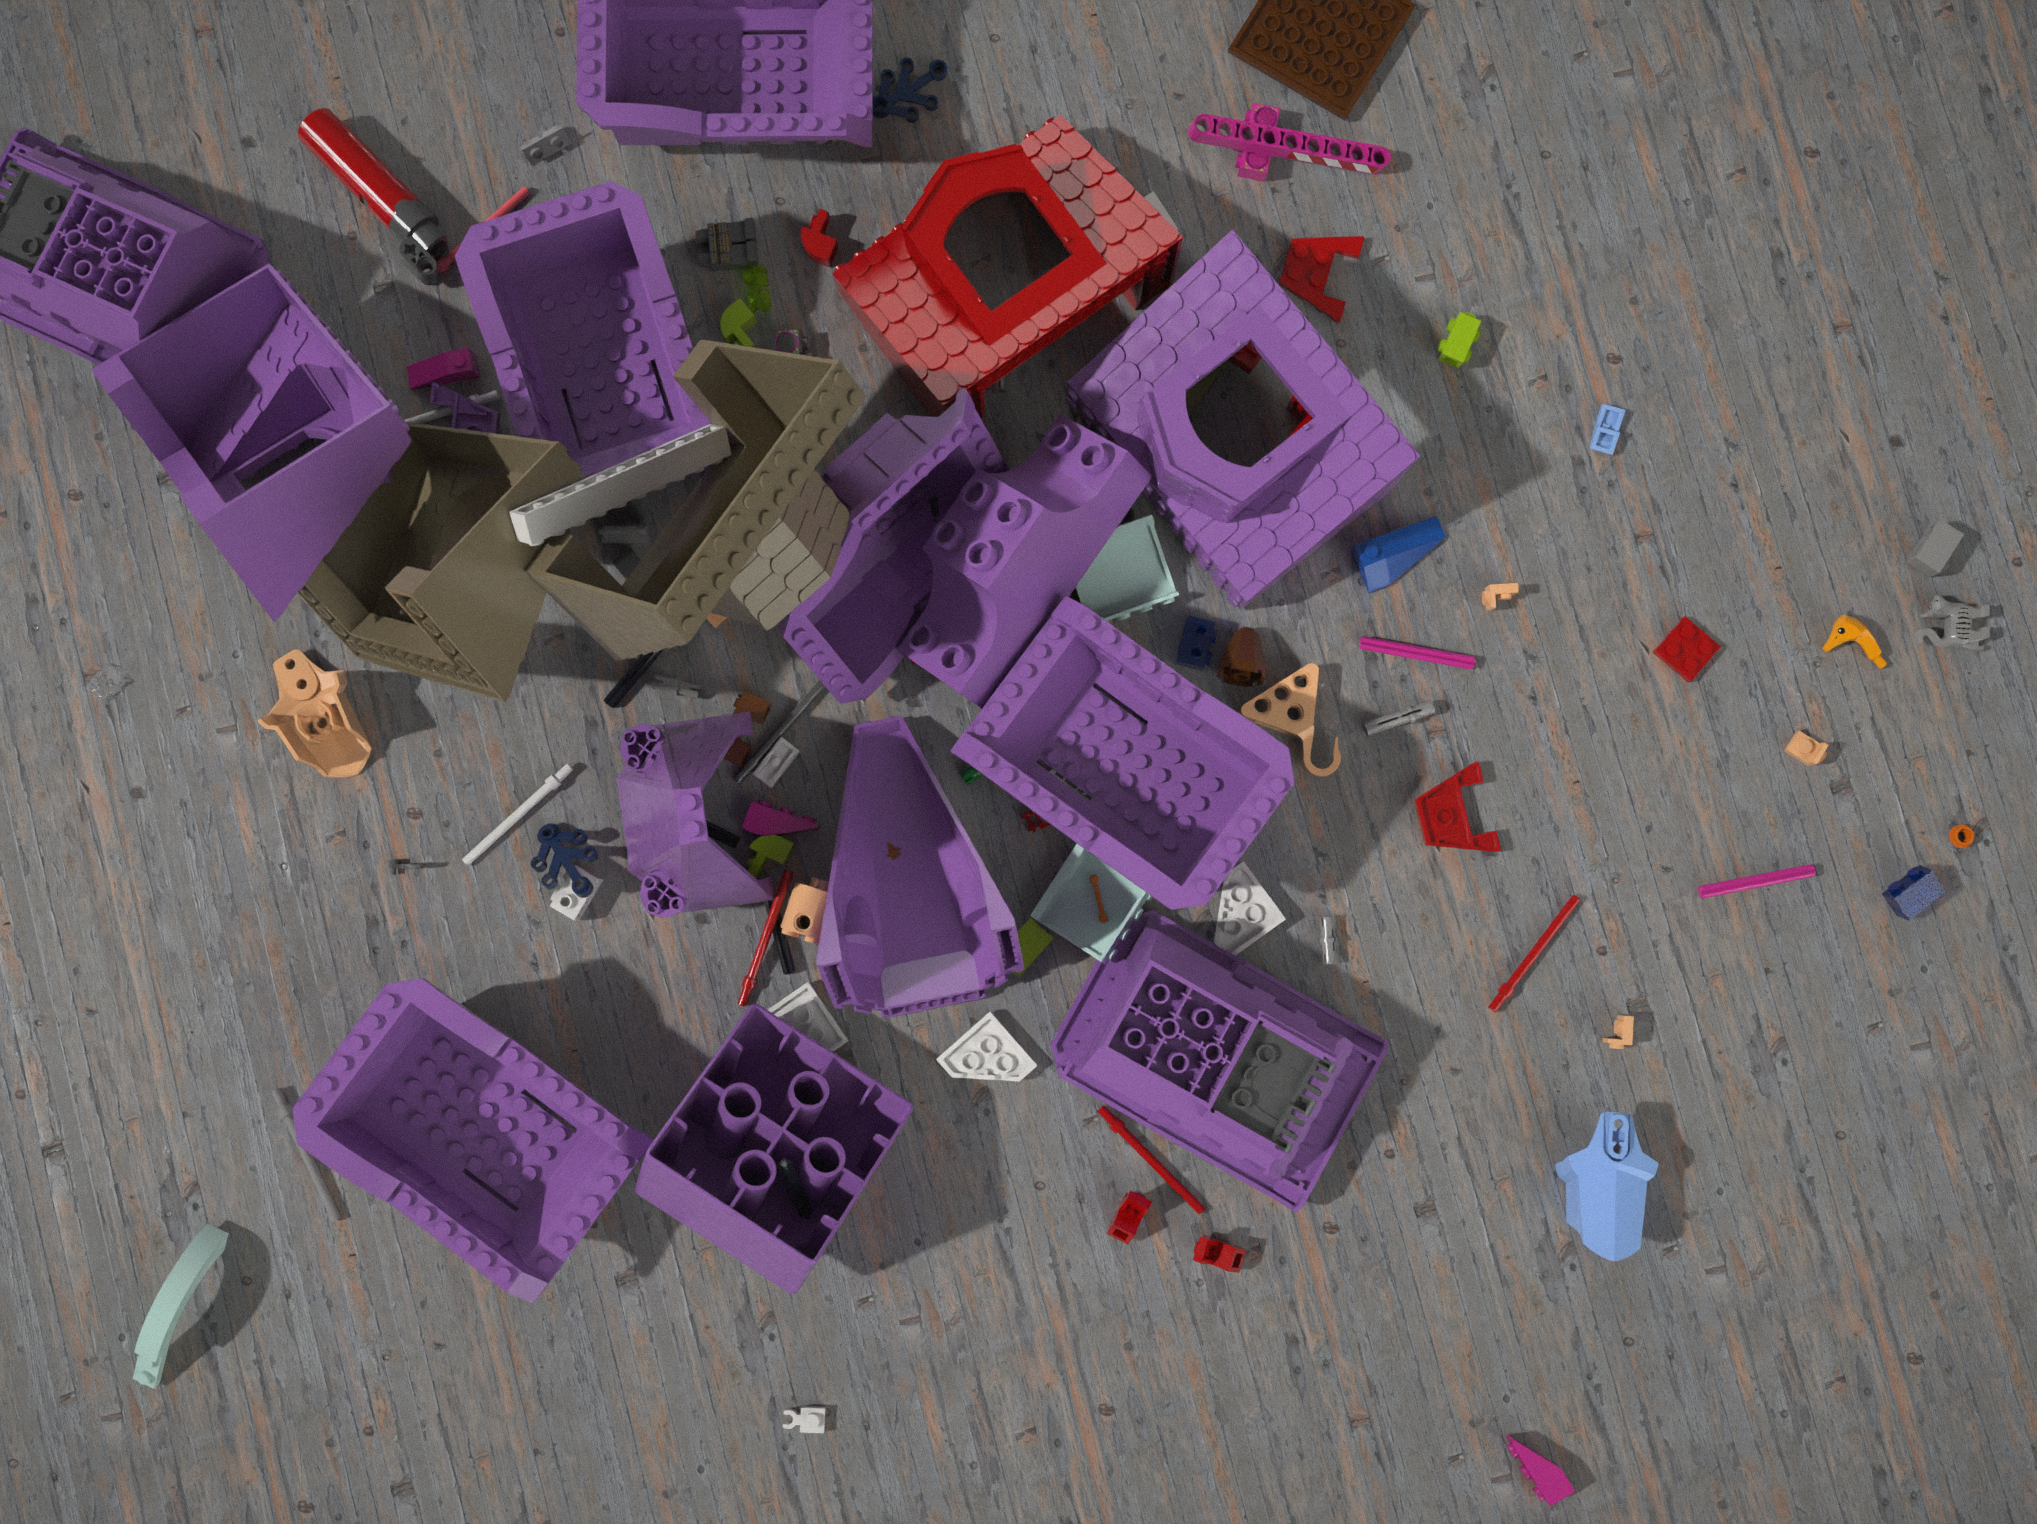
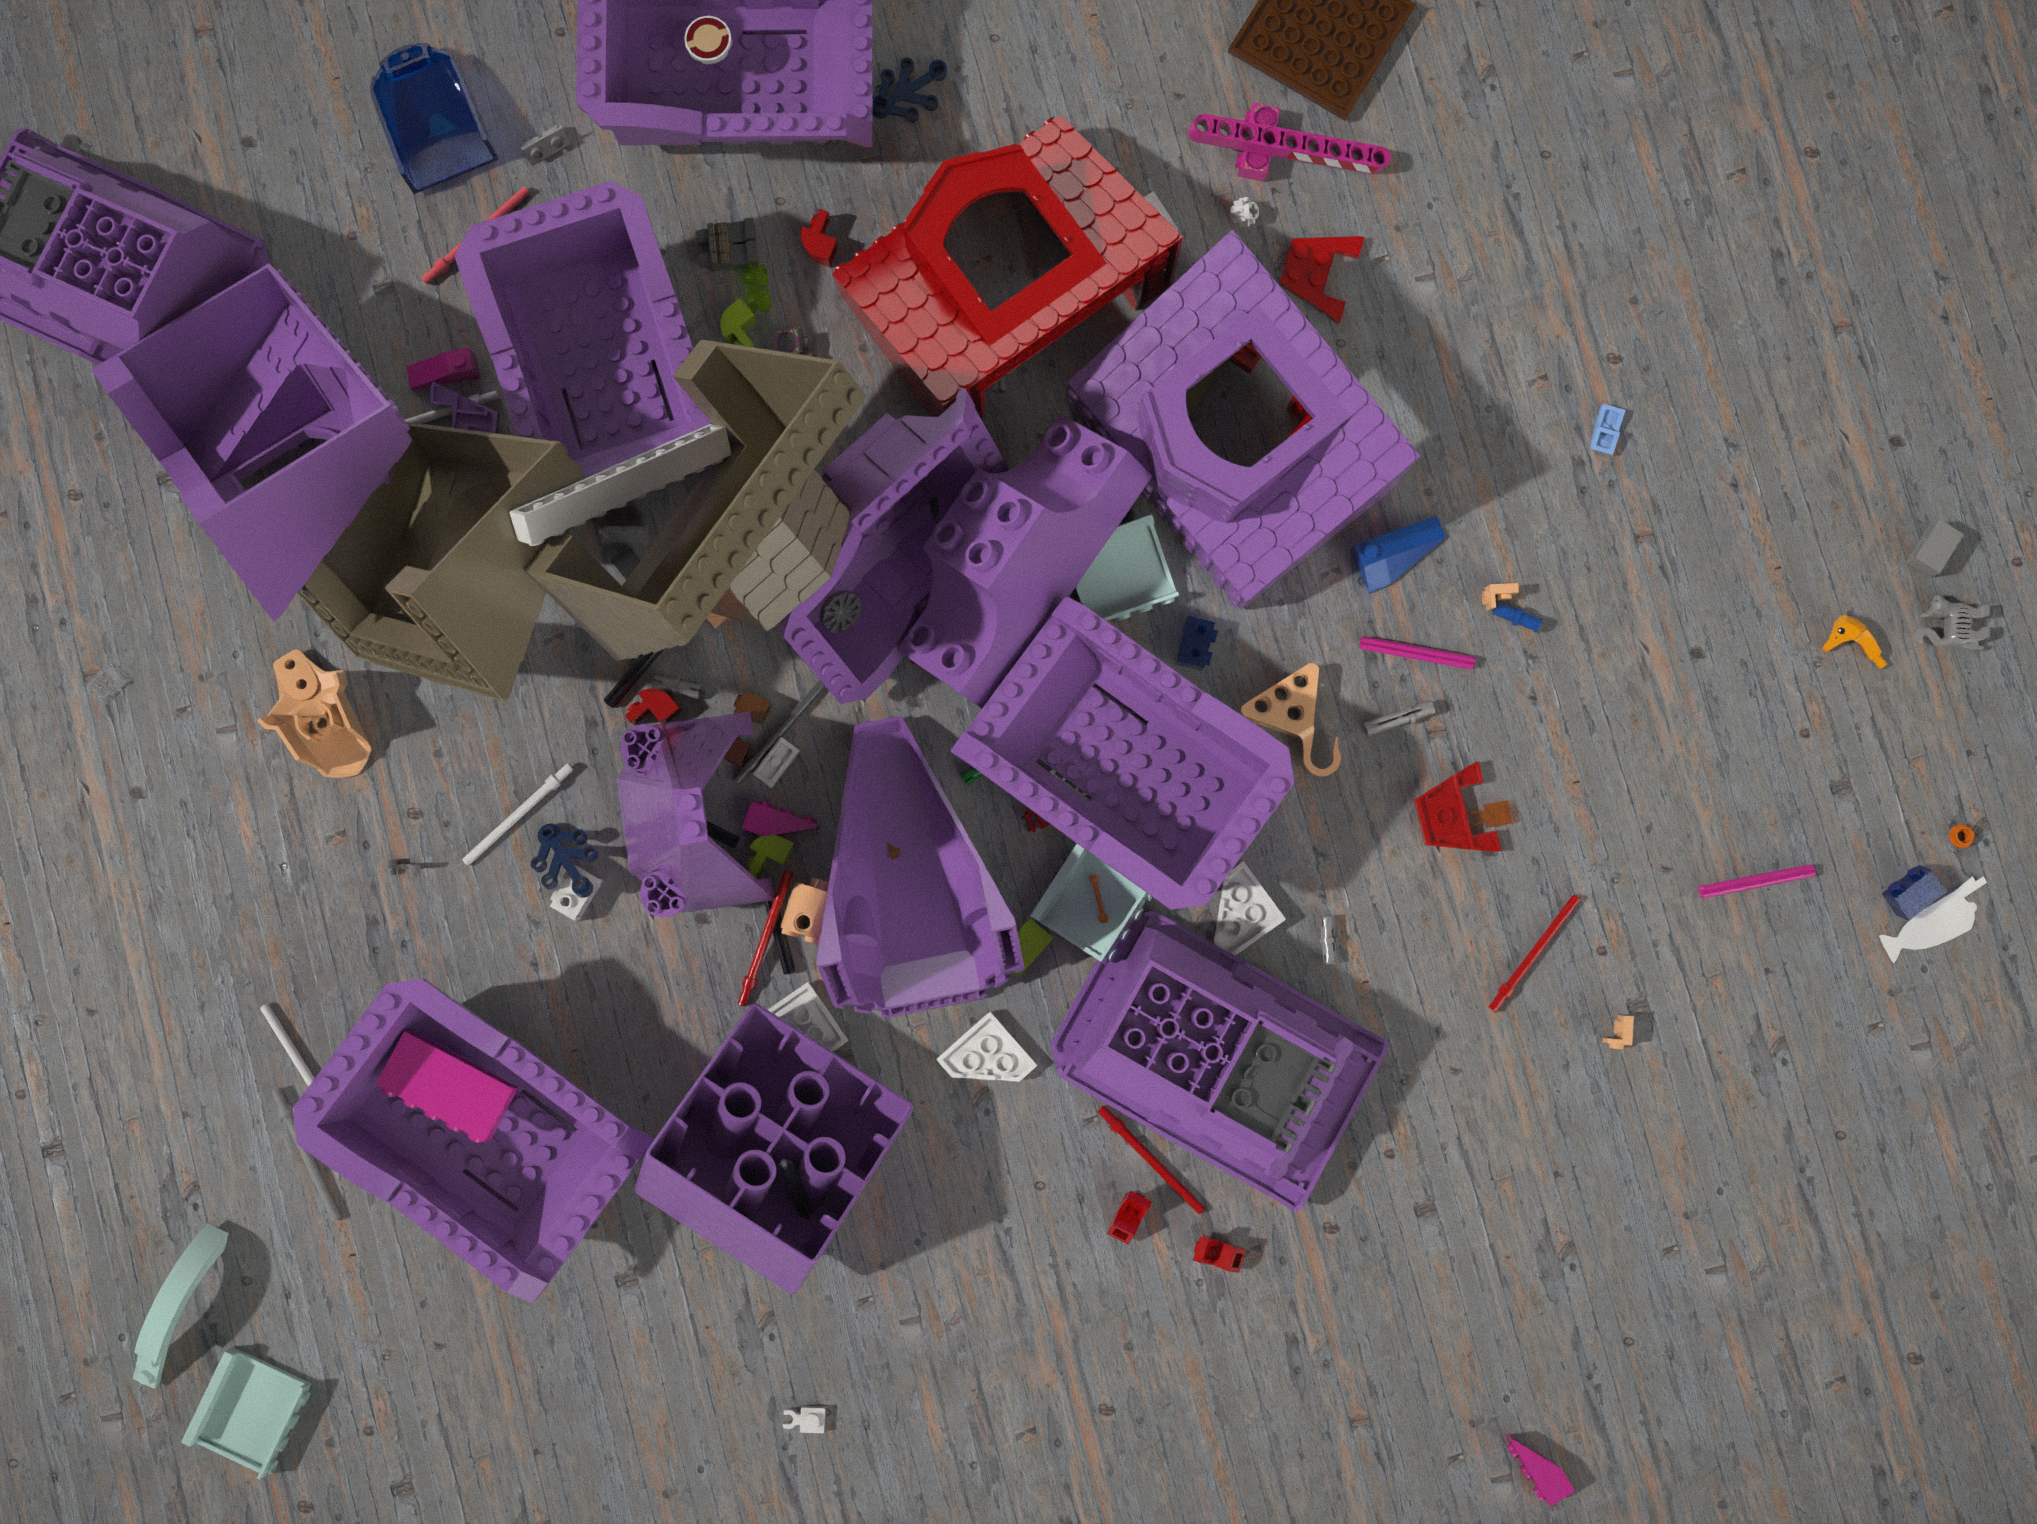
(248, 1411): none -> light aqua panel
(287, 1043): none -> white bar
(378, 190): red piece -> none
(429, 116): none -> clear blue windscreen
(446, 1086): none -> dark pink brick
(654, 701): none -> red brick
(708, 39): none -> tile
(840, 611): none -> dark grey wheel
(1243, 659): reddish brown cone -> none
(1244, 212): none -> white gear
(1462, 332): lime brick -> none
(1494, 814): none -> clear orange plate
(1517, 616): none -> blue pin
(1608, 1188): light blue piece -> none
(1686, 649): red plate -> none
(1806, 749): light nougat bracket -> none
(1937, 922): none -> white sticker

